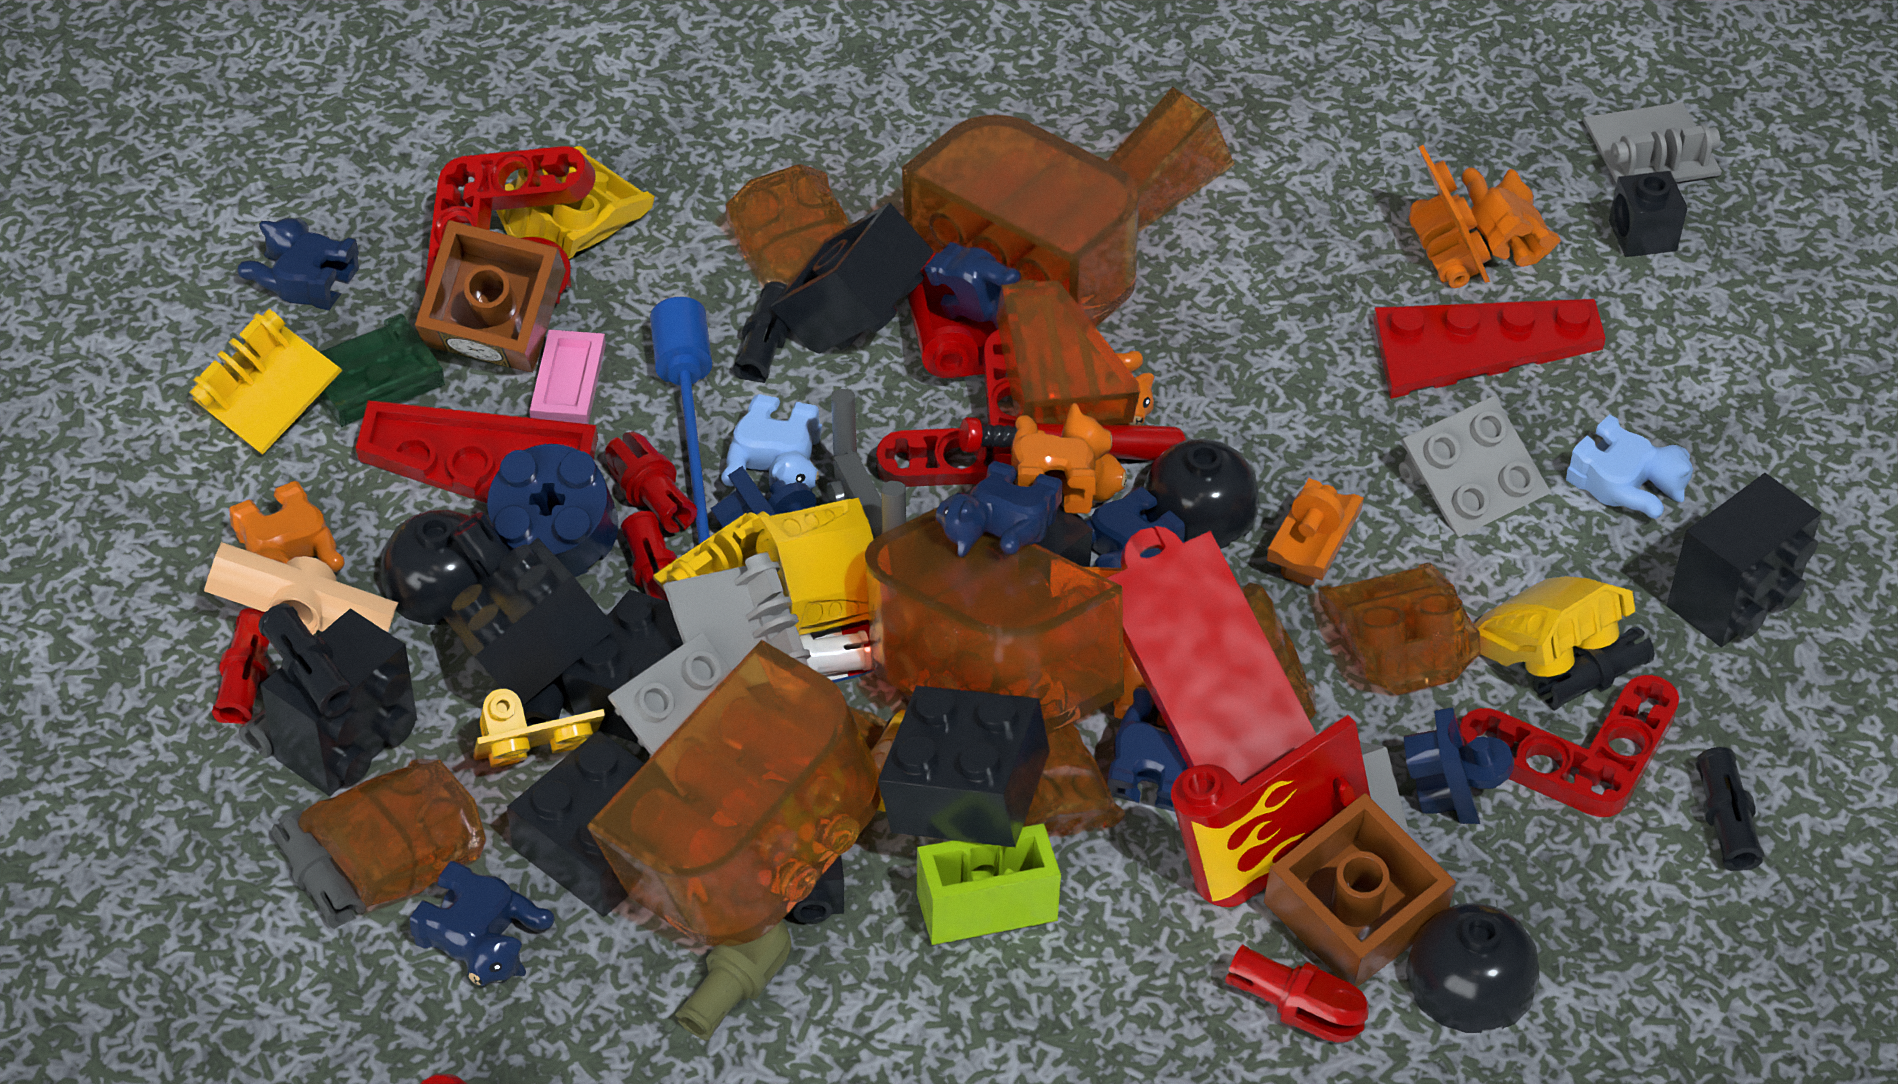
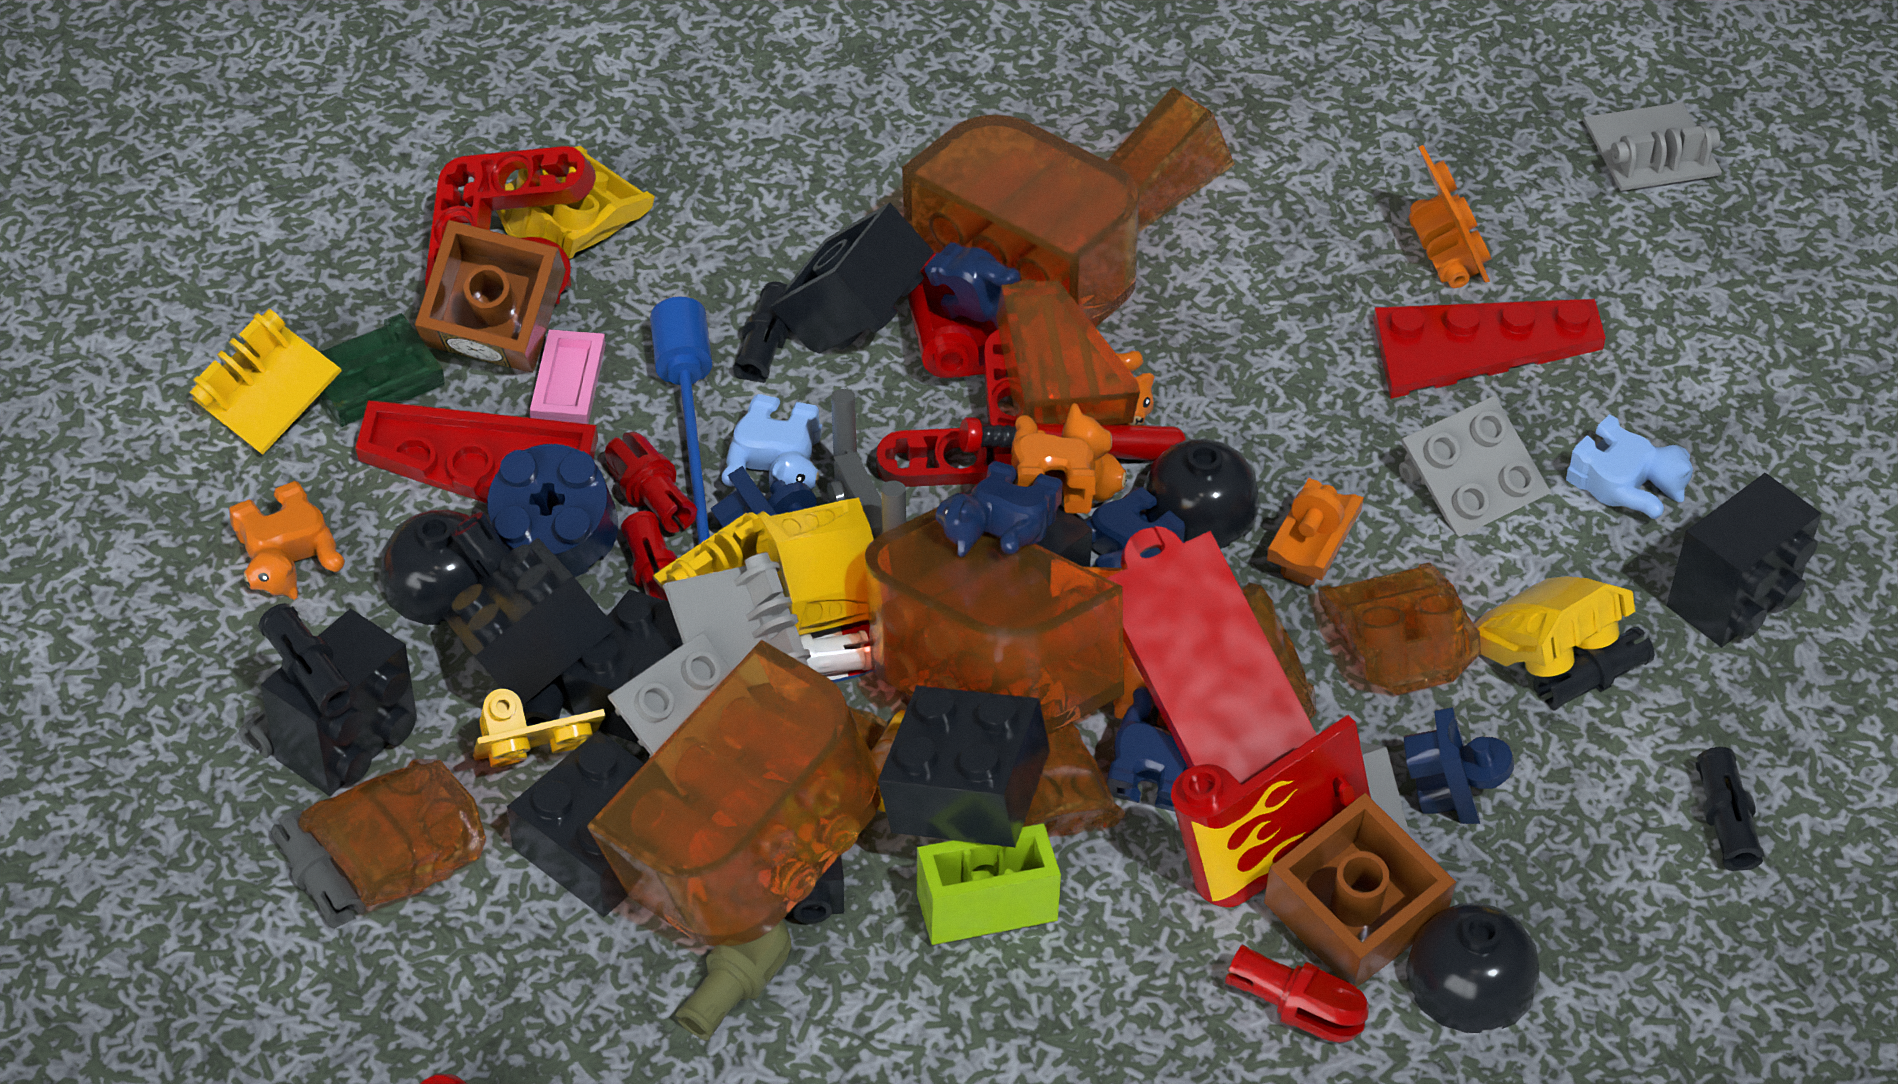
(236, 692): red pin -> none
(301, 583): light nougat piece -> none
(304, 263): dark blue animal -> none
(473, 923): dark blue animal -> none
(784, 220): clear orange slope -> none
(1508, 218): orange animal -> none
(1598, 761): red beam -> none
(1647, 213): black brick -> none

